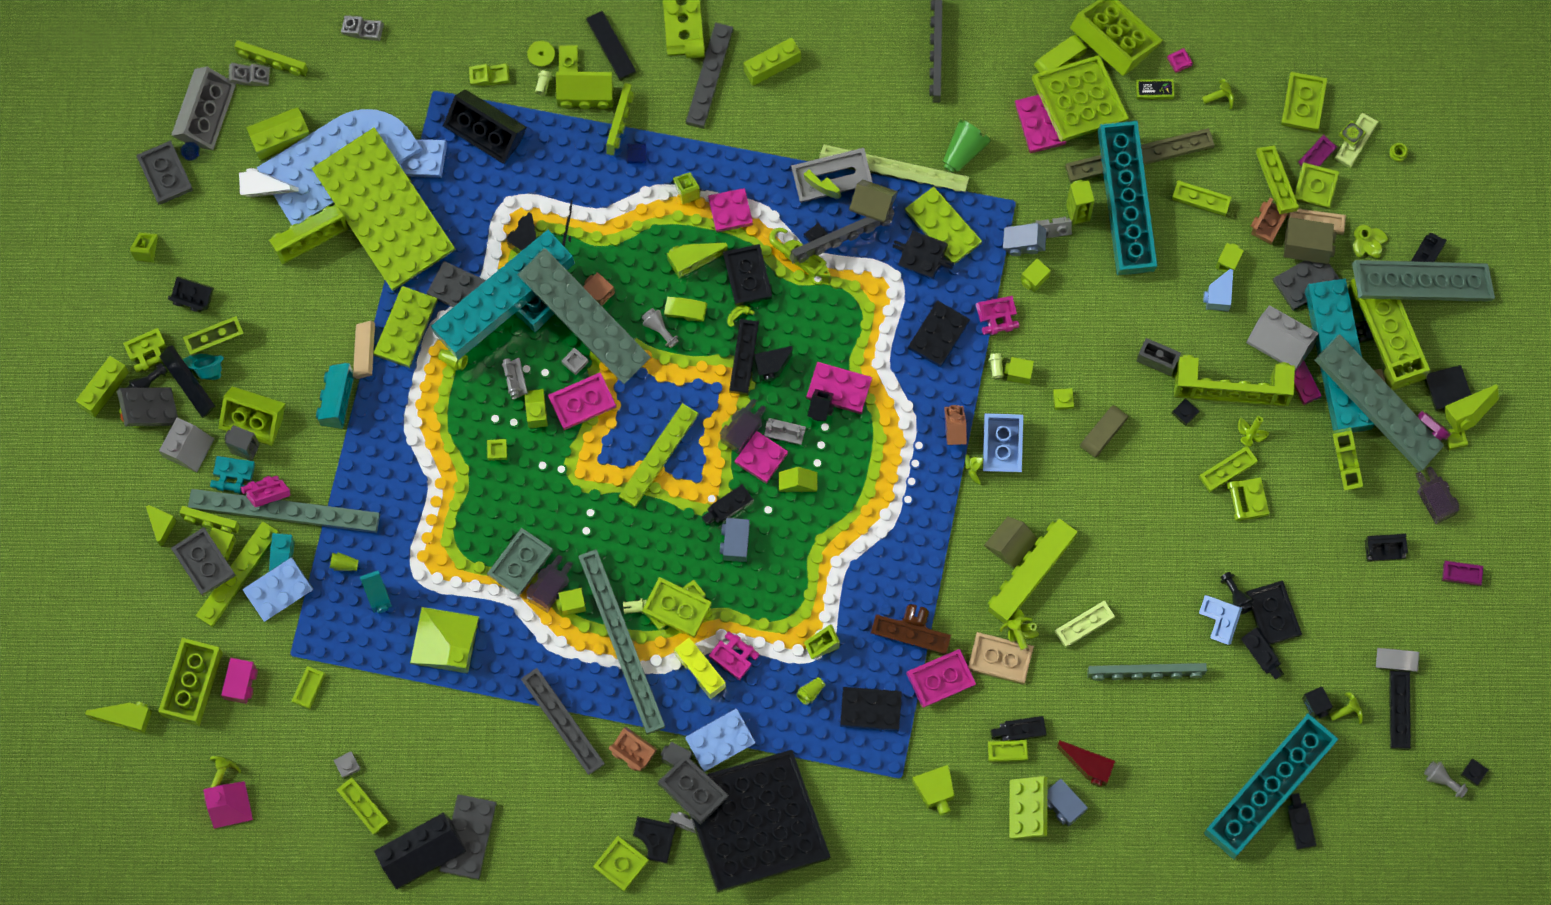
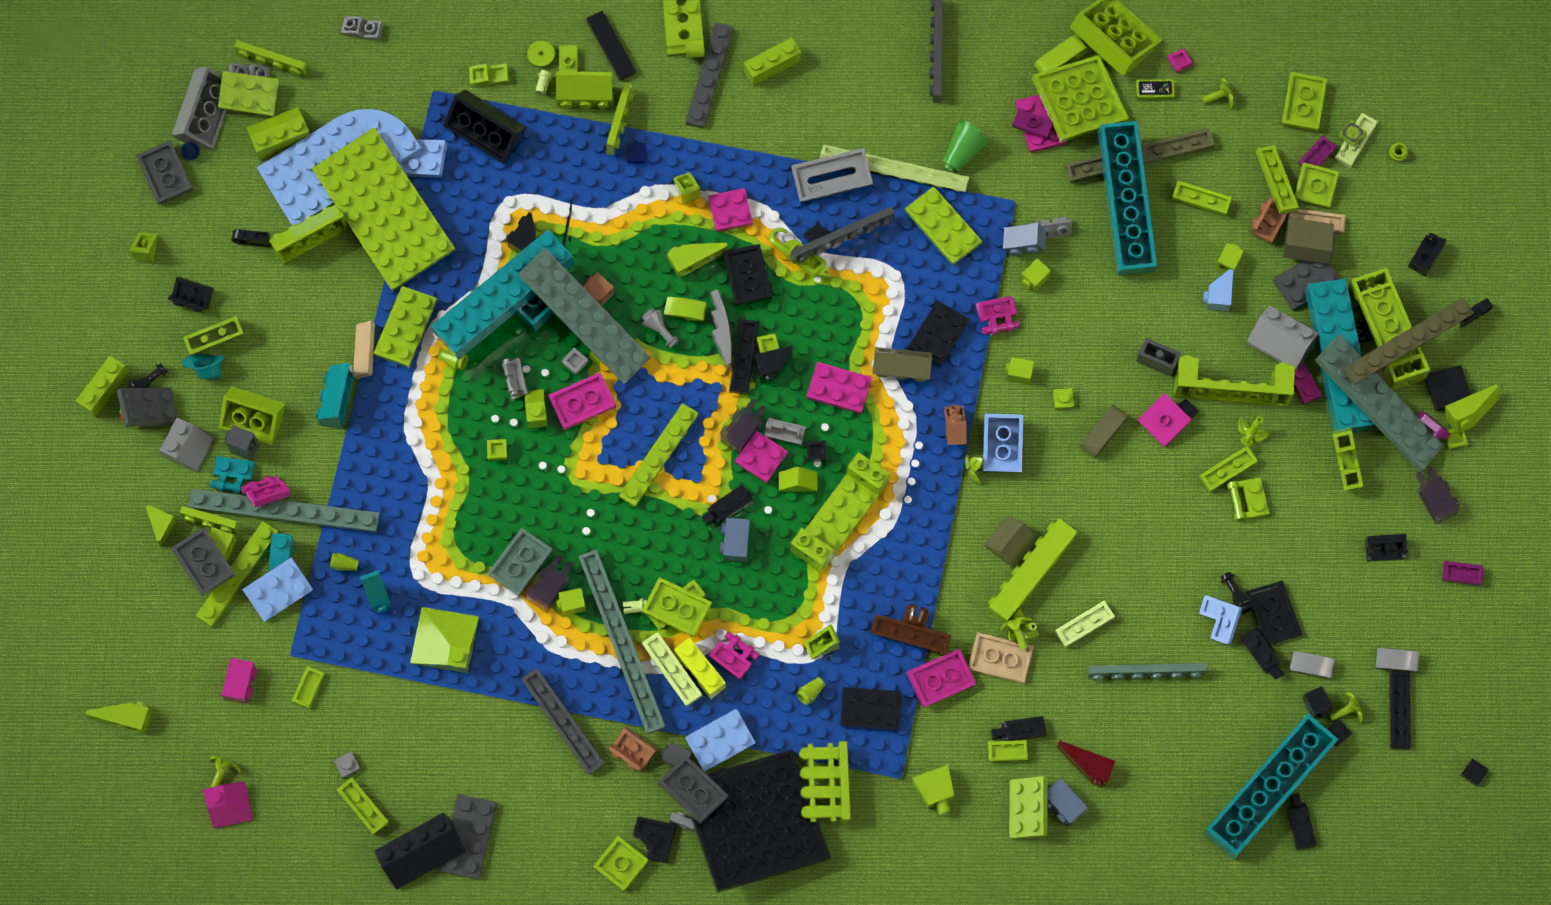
(144, 345): lime plate -> none
(187, 381): black tile -> none
(190, 682): lime brick -> none
(248, 93): none -> lime plate
(249, 237): none -> black piece
(261, 184): white slope -> none
(453, 284): dark grey plate -> none
(671, 669): none -> yellowish green plate
(722, 334): none -> light grey slope
(737, 312): lime piece -> none
(767, 343): none -> lime plate
(816, 451): none -> black plate
(821, 405): black brick -> none
(826, 186): lime slope -> none
(826, 792): none -> lime fence
(840, 513): none -> lime plate
(872, 200): olive slope -> none
(902, 363): none -> olive brick
(923, 254): black plate -> none
(996, 365): yellowish green pin -> none
(1032, 124): none -> magenta plate
(1080, 202): lime brick -> none
(1164, 419): none -> dark pink plate
(1312, 664): none -> light grey slope
(1340, 731): none -> black plate
(1371, 243): lime plate -> none
(1408, 341): none -> olive plate
(1423, 280): sand green plate -> none
(1437, 773): light grey piece -> none
(1479, 310): none -> black piece

